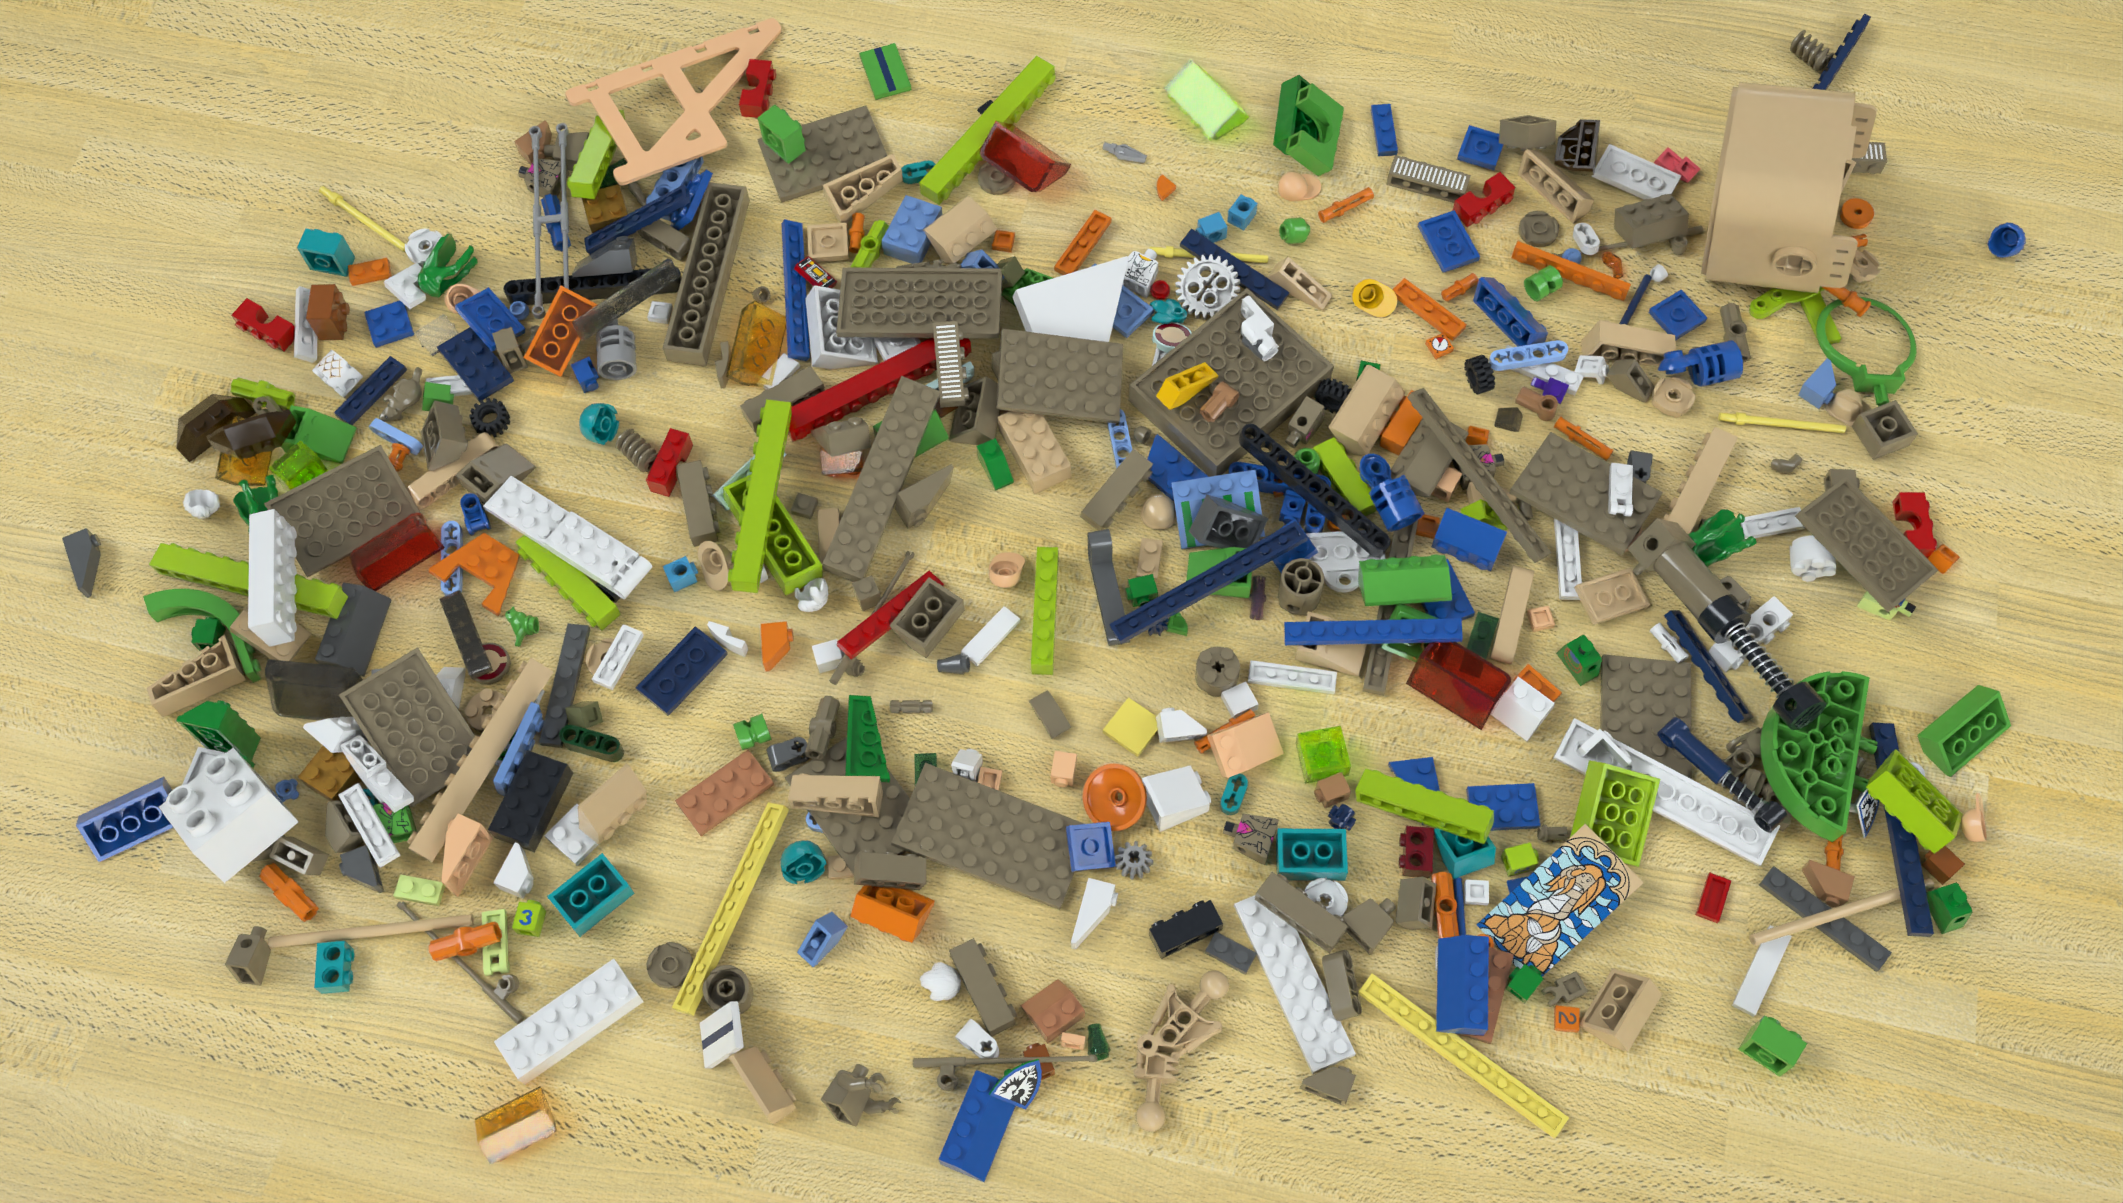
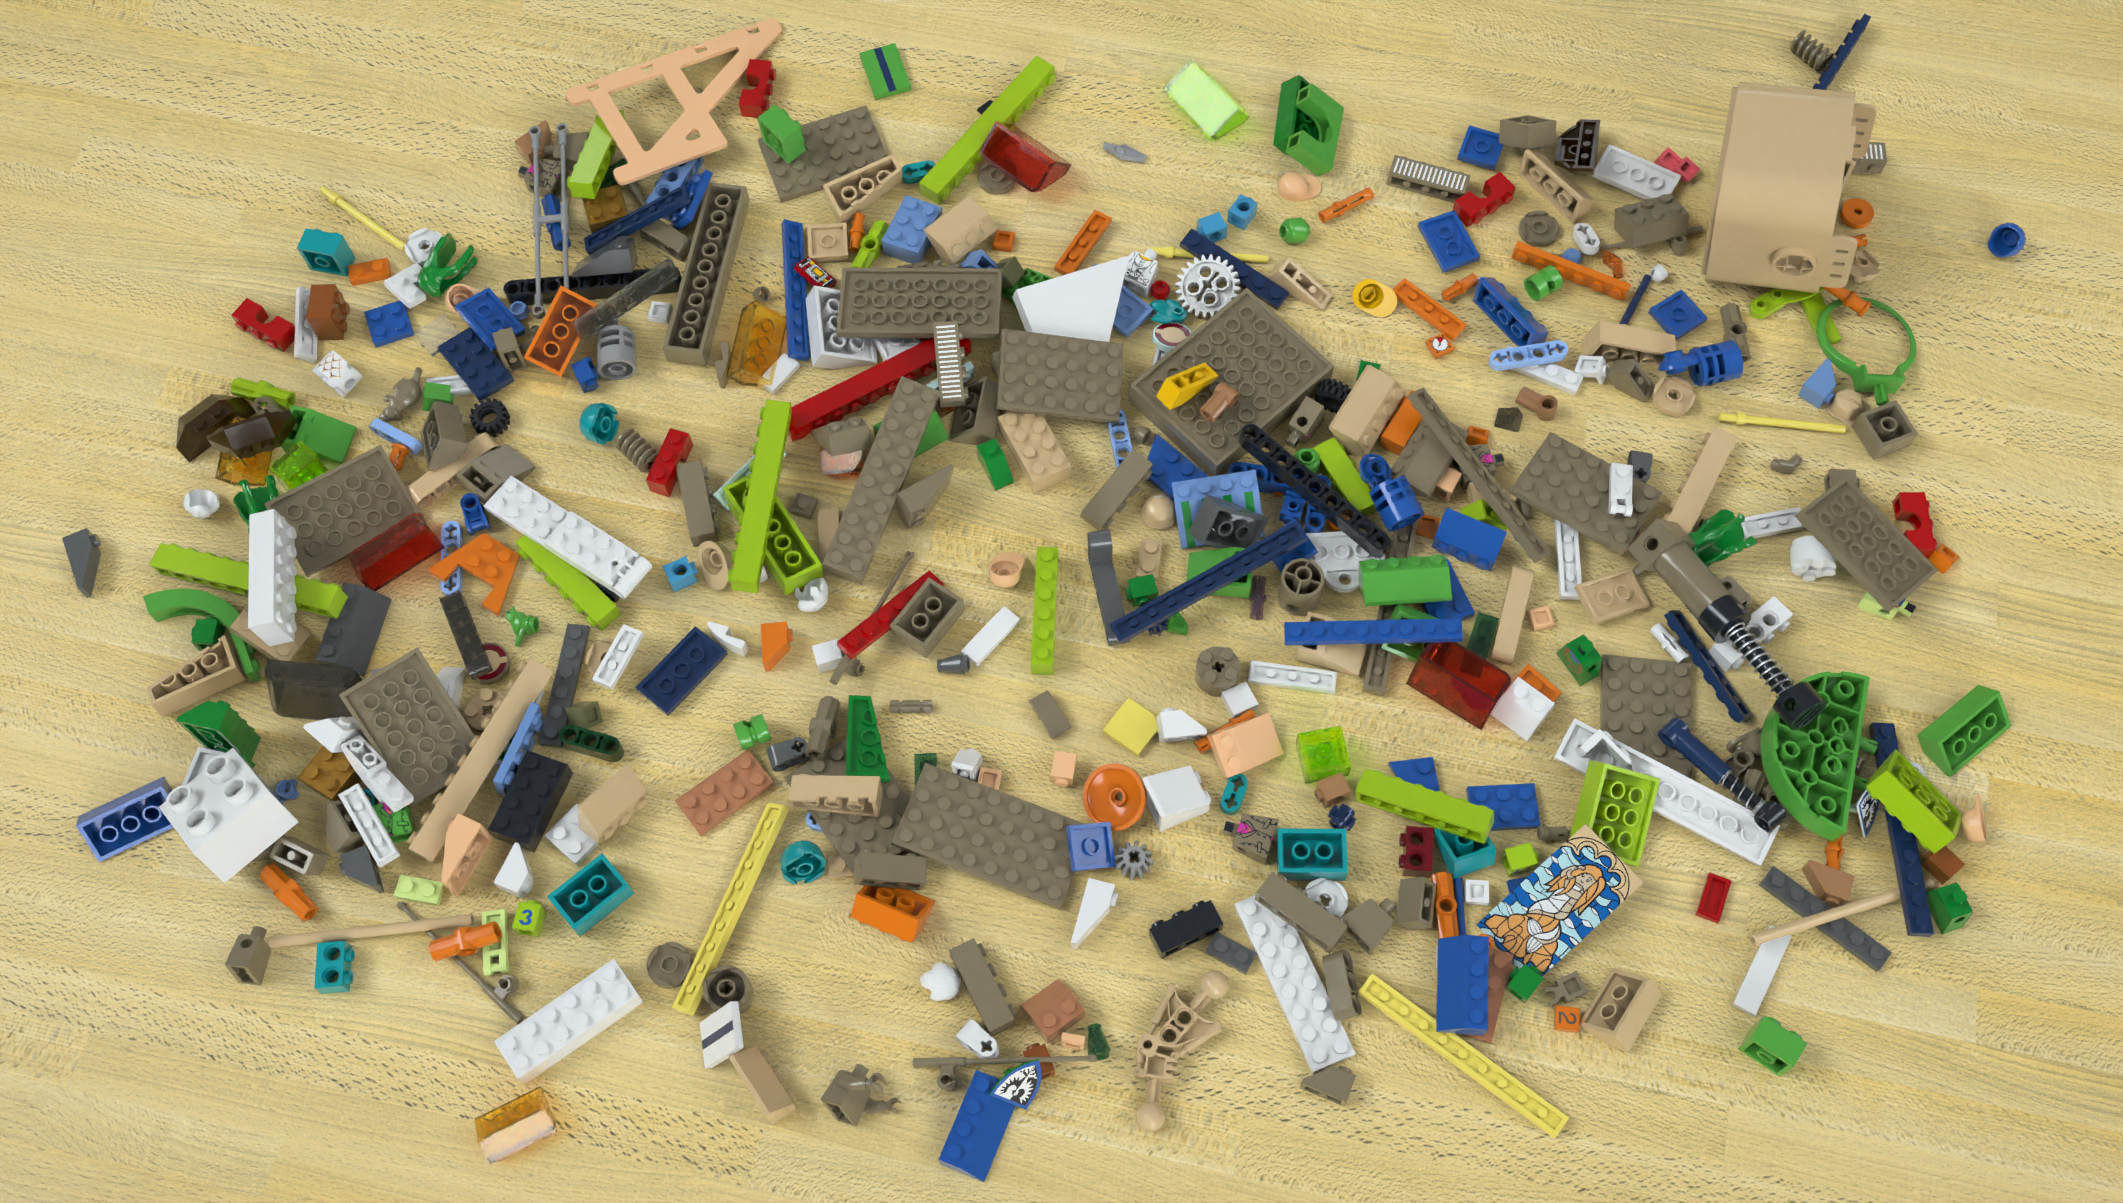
(370, 391): dark blue plate -> none
(794, 390): dark tan brick -> none
(822, 938): medium blue slope -> none
(866, 593): dark tan brick -> none
(1164, 187): orange tile -> none
(1257, 330): white plate -> none
(1384, 130): blue plate -> none
(1479, 374): black tyre -> none
(1553, 387): dark purple plate -> none
(1562, 425): orange pin -> none

